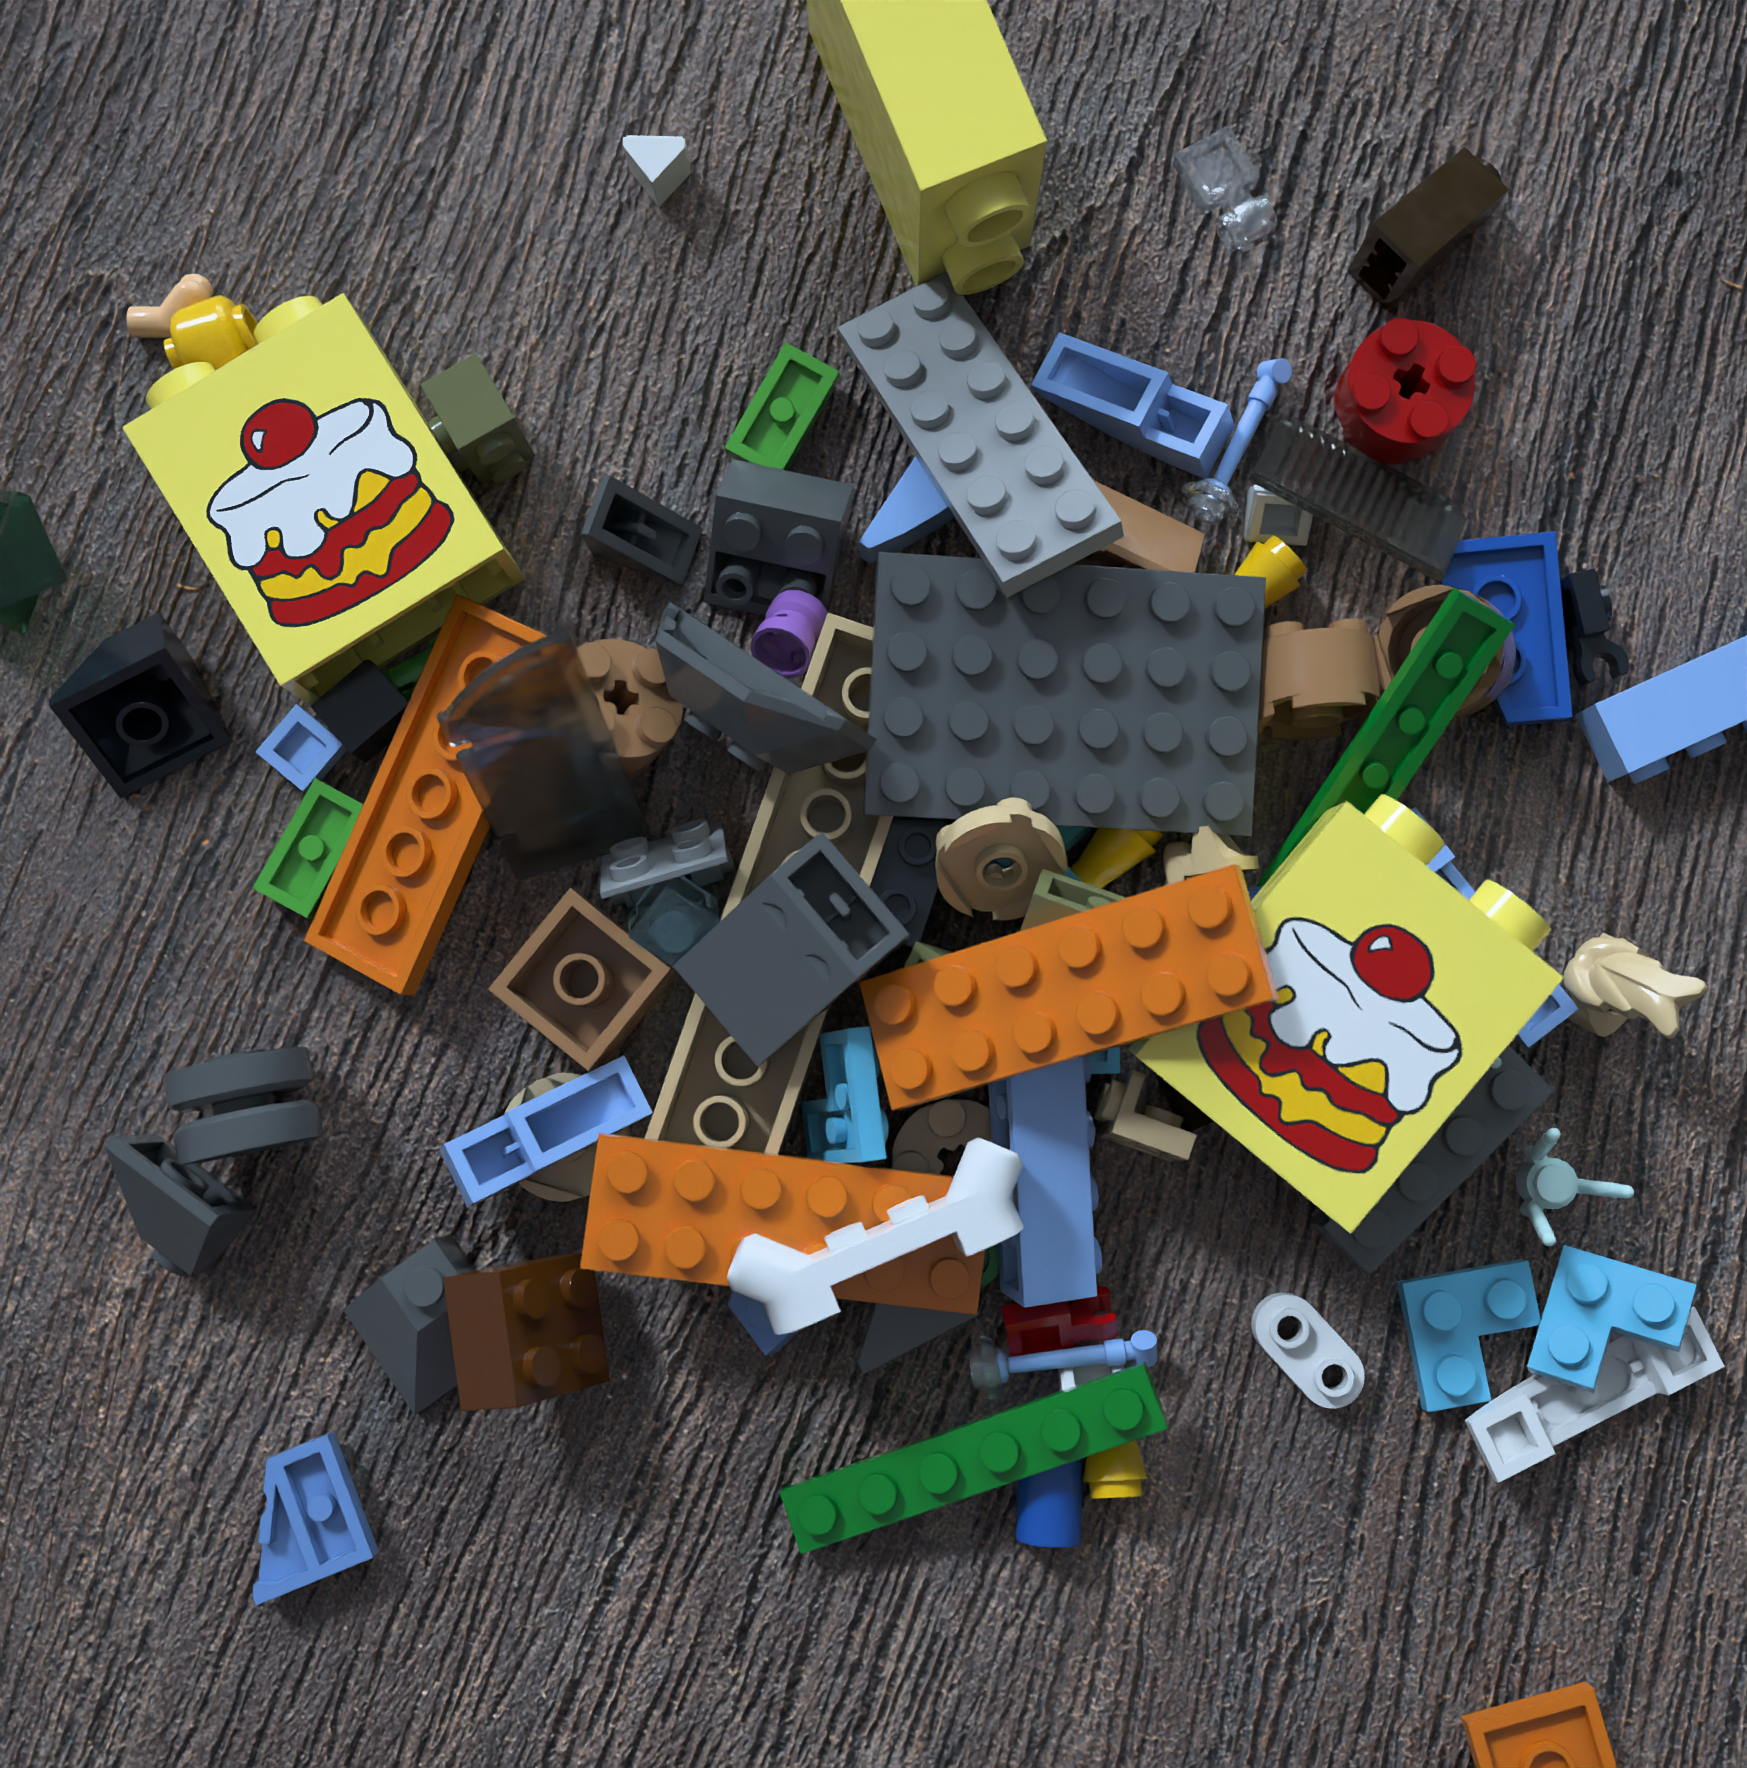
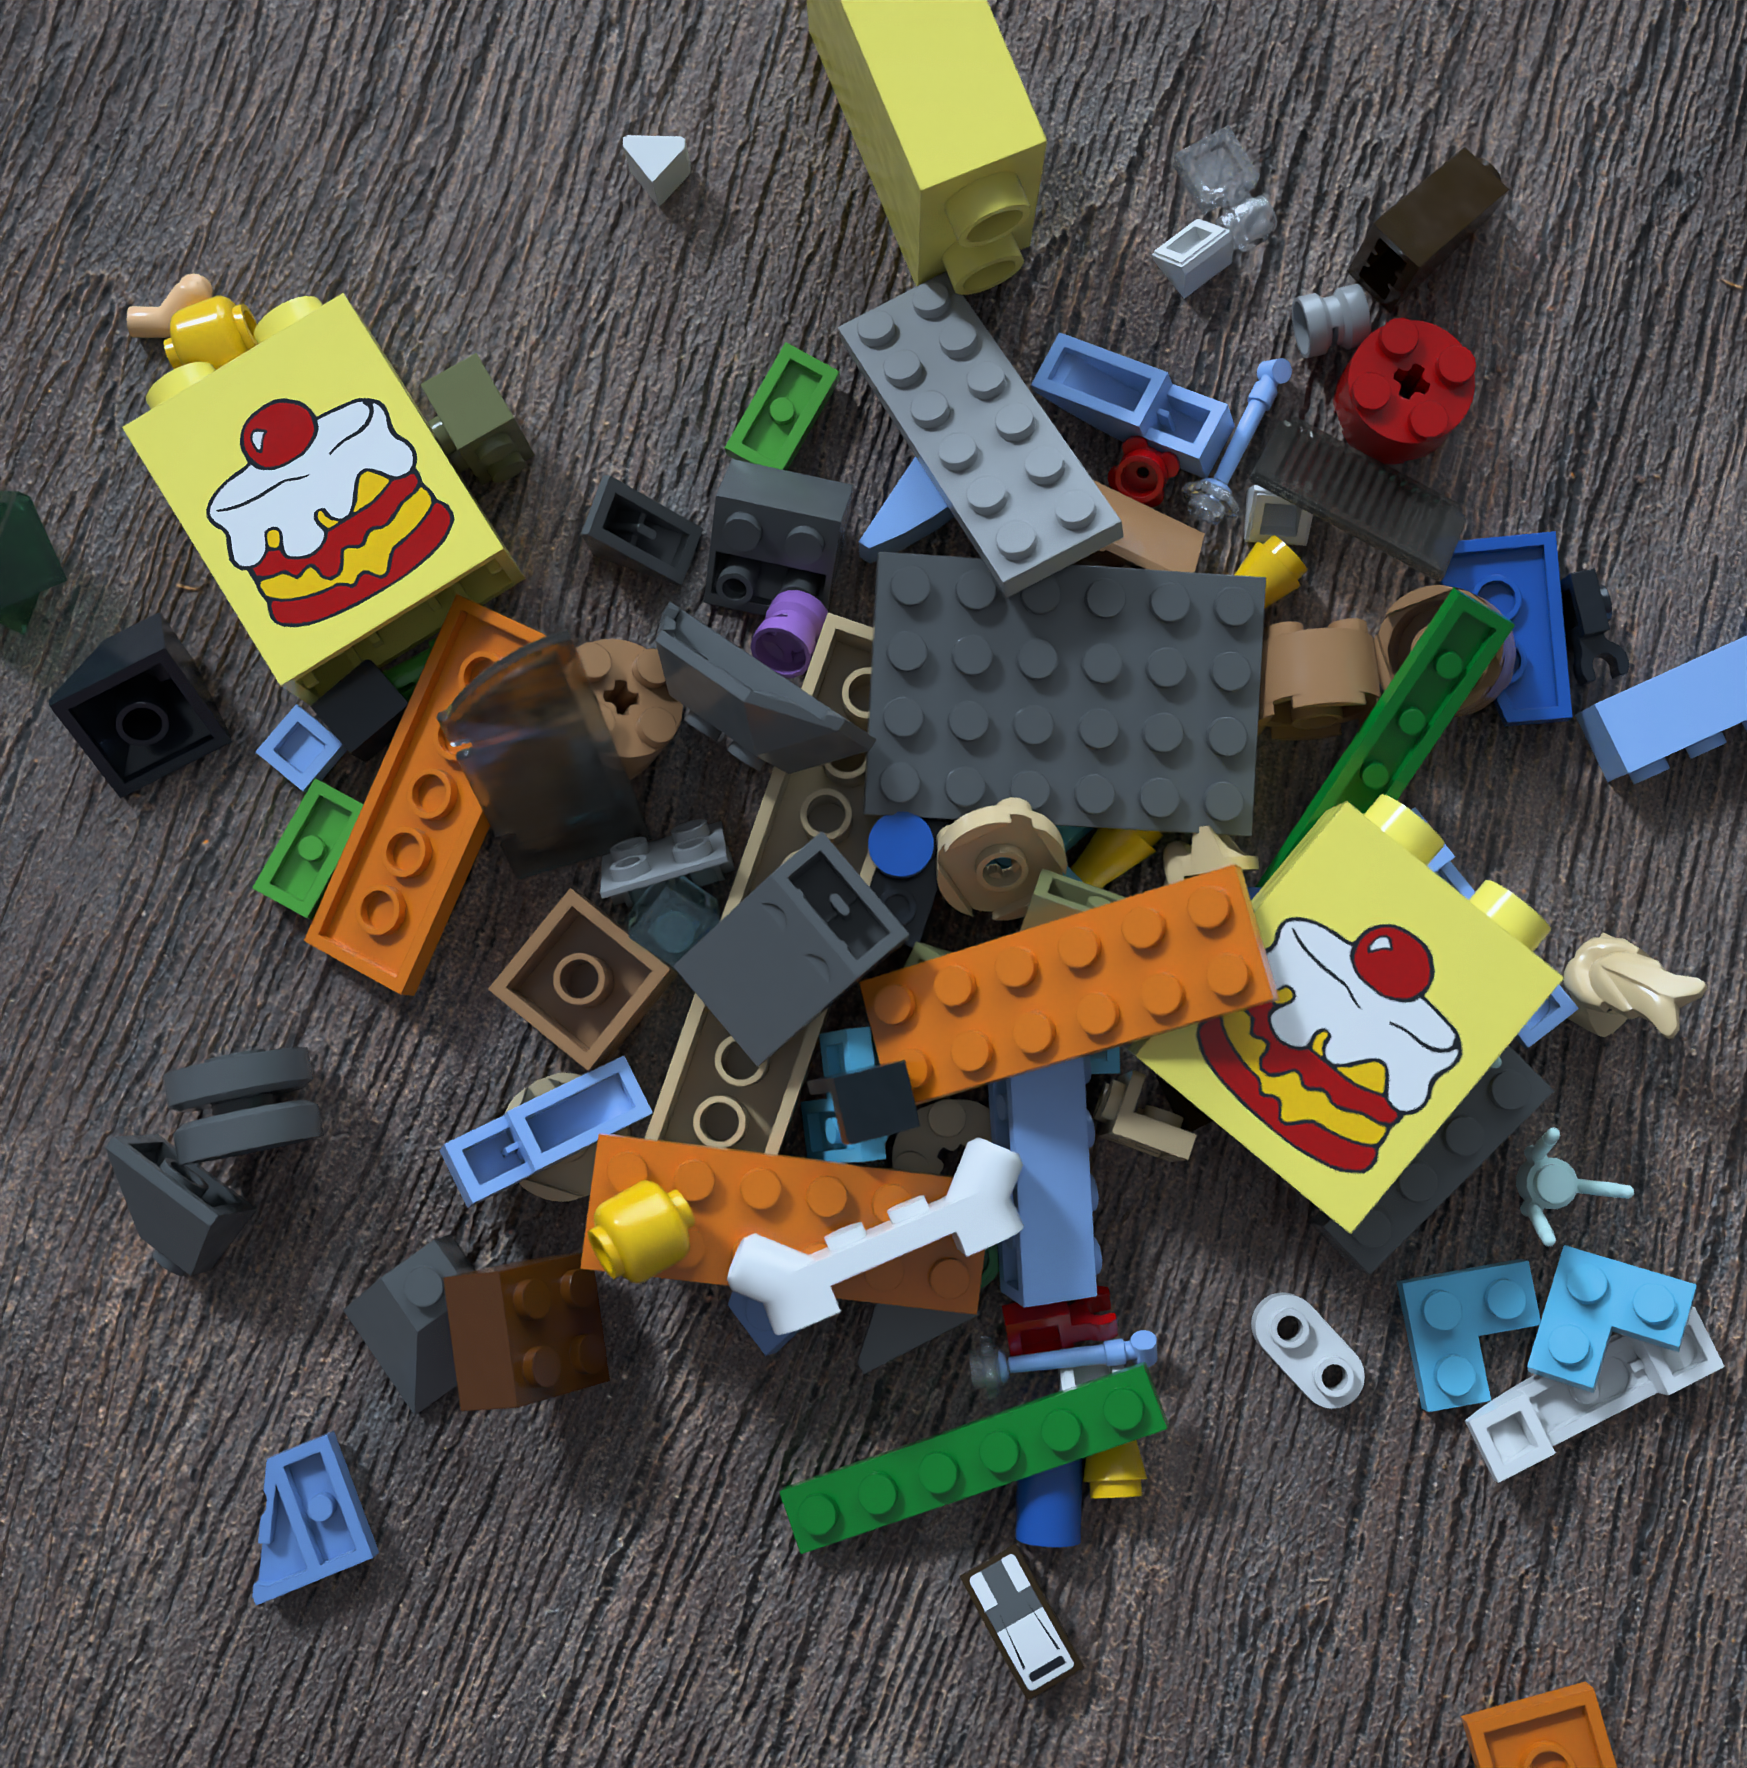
(641, 1231): none -> yellow head
(870, 1101): none -> black panel
(900, 845): none -> blue tile
(1022, 1622): none -> slope
(1148, 488): none -> red plate
(1195, 255): none -> white slope
(1331, 320): none -> light grey wheel

